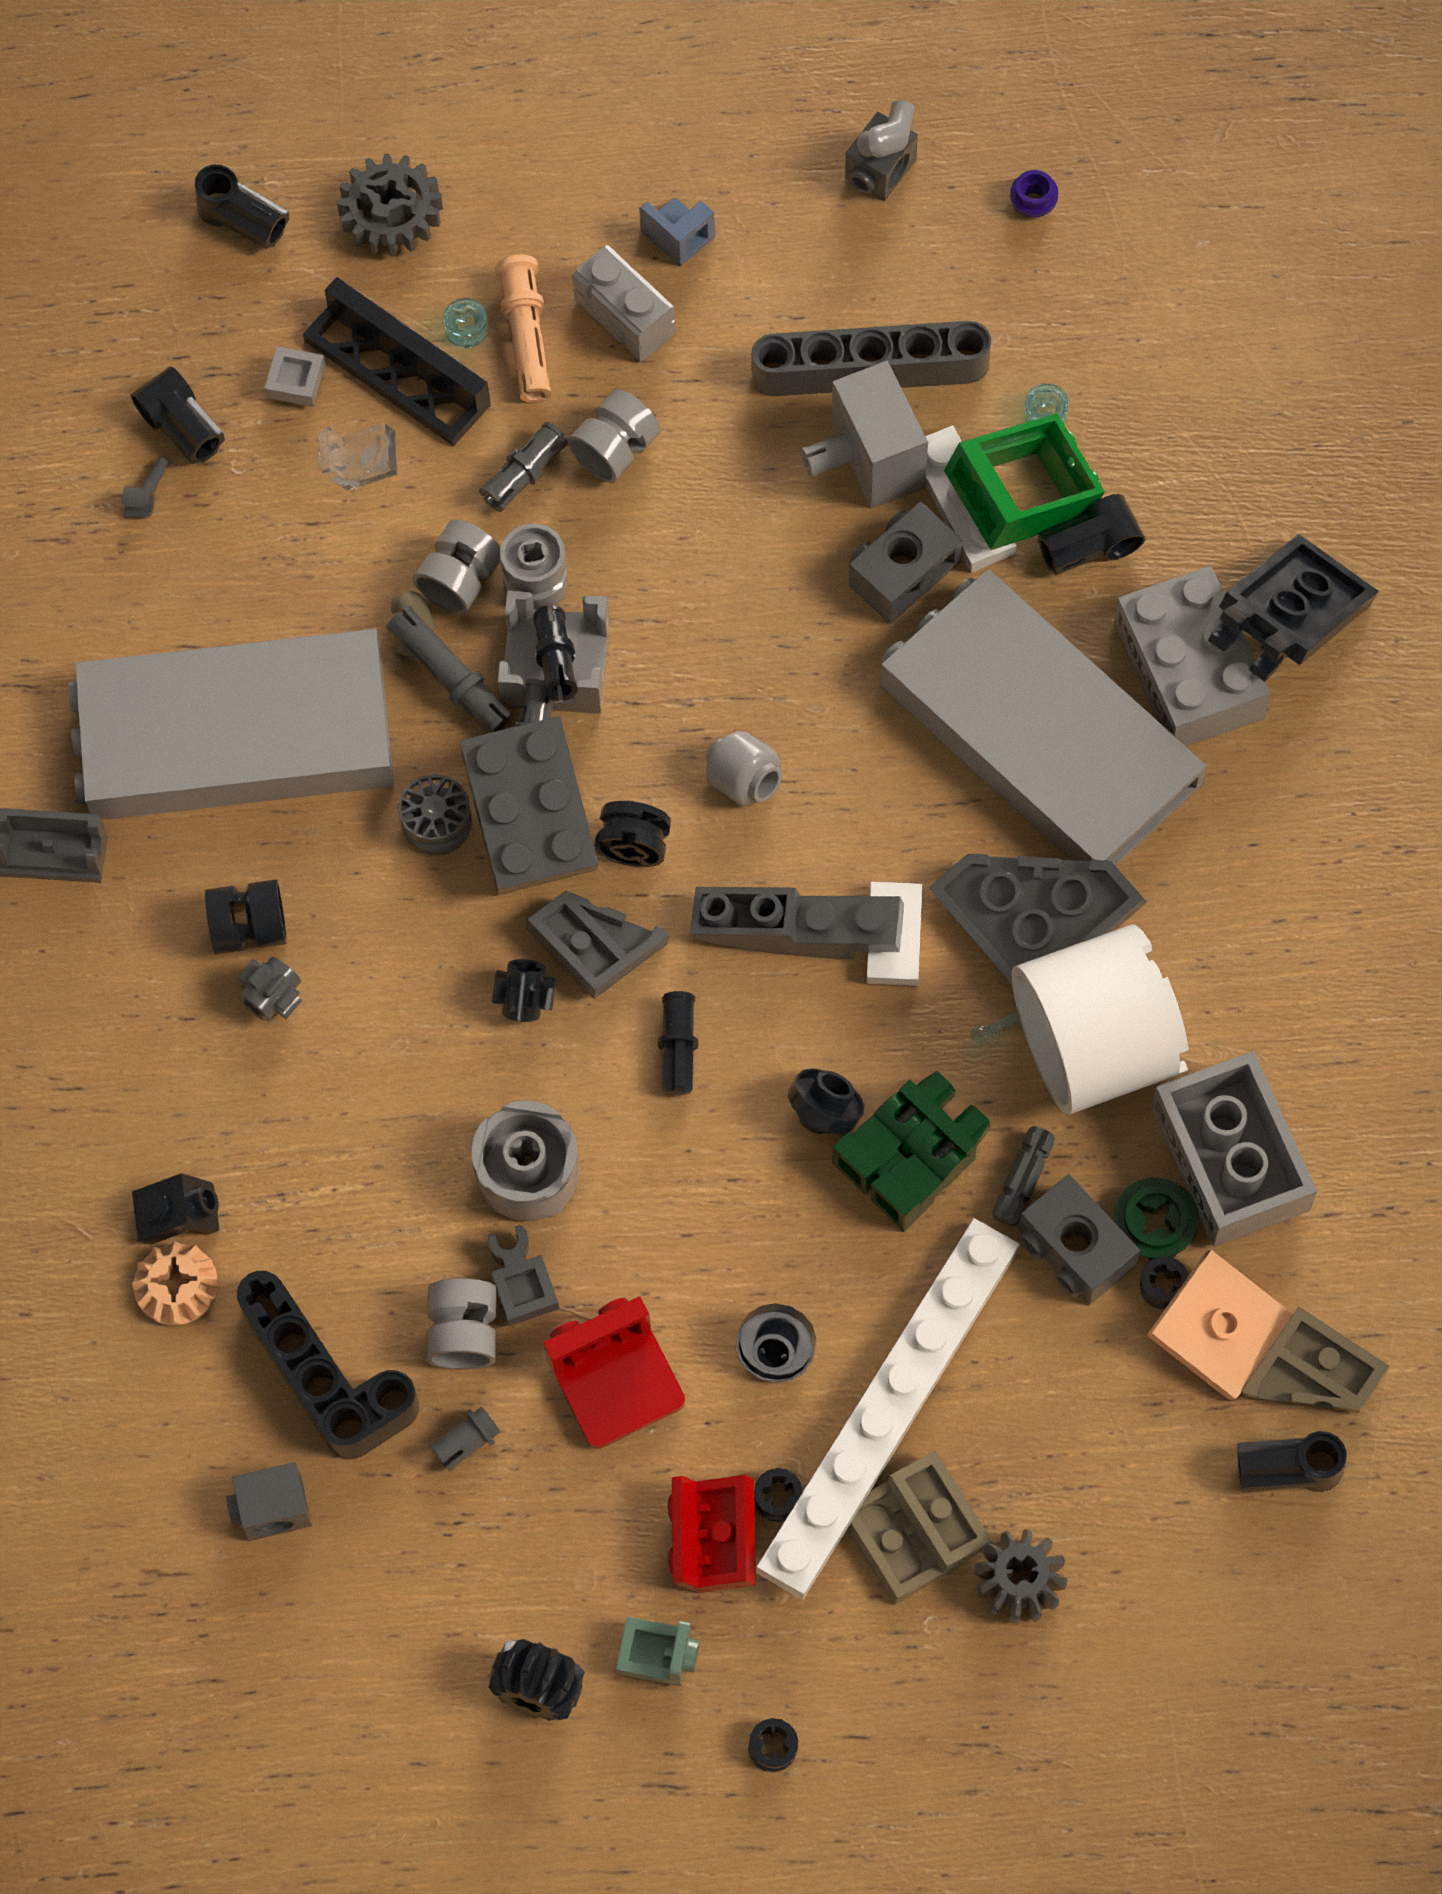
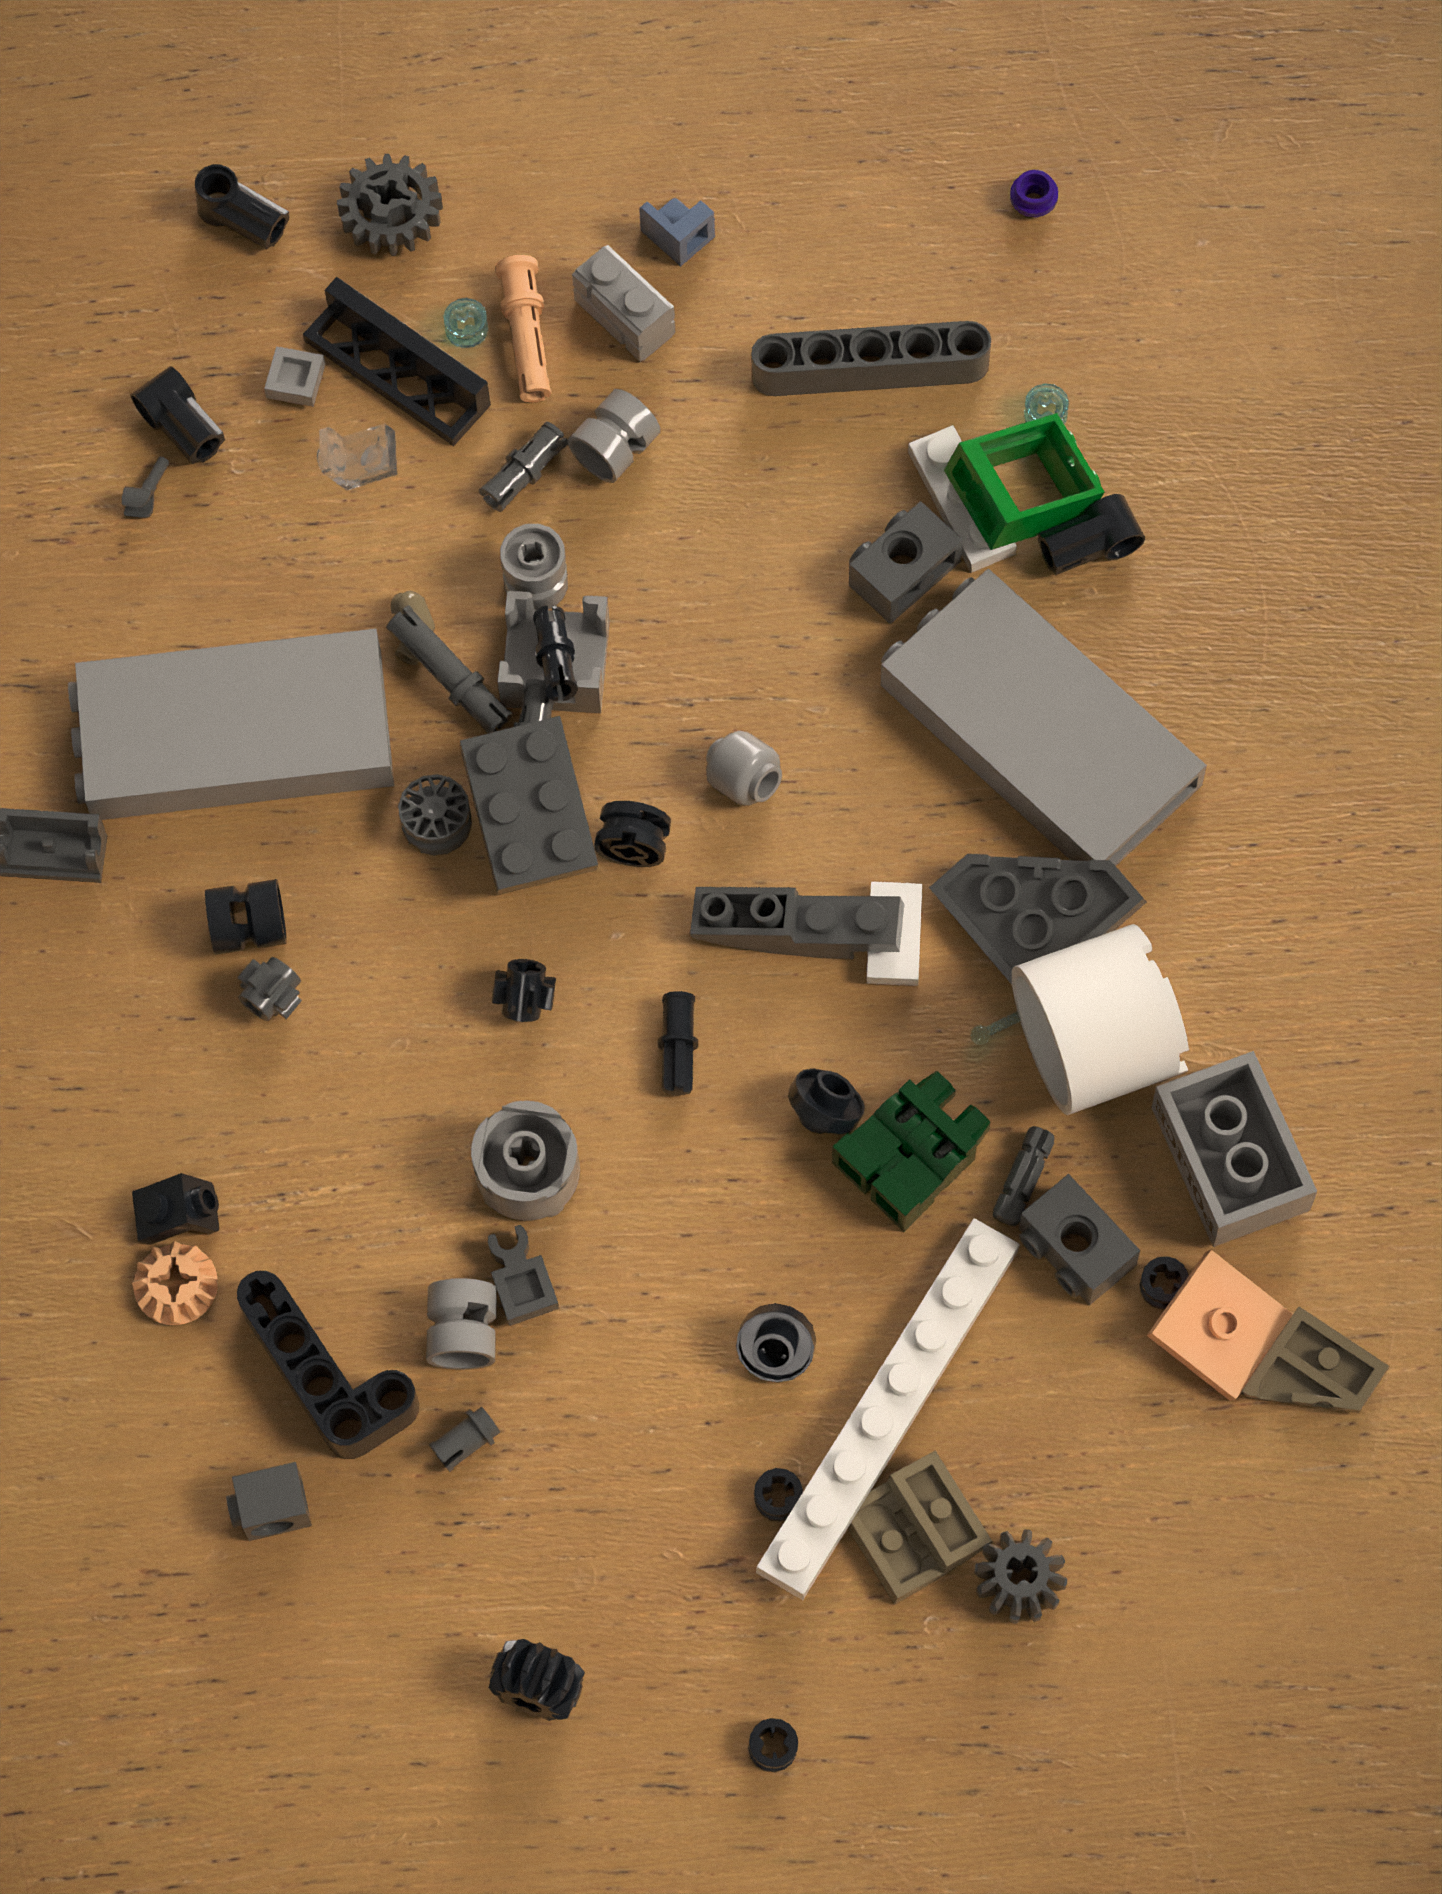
(455, 572): light grey wheel -> none
(593, 941): dark grey wing -> none
(613, 1372): red bracket -> none
(657, 1651): sand green bracket -> none
(712, 1533): red bracket -> none
(874, 435): light grey brick -> none
(879, 174): dark grey brick -> none
(889, 136): light grey arm -> none
(1151, 1196): dark green gear -> none
(1184, 676): light grey brick -> none
(1284, 1463): black piece -> none
(1291, 605): black tile -> none

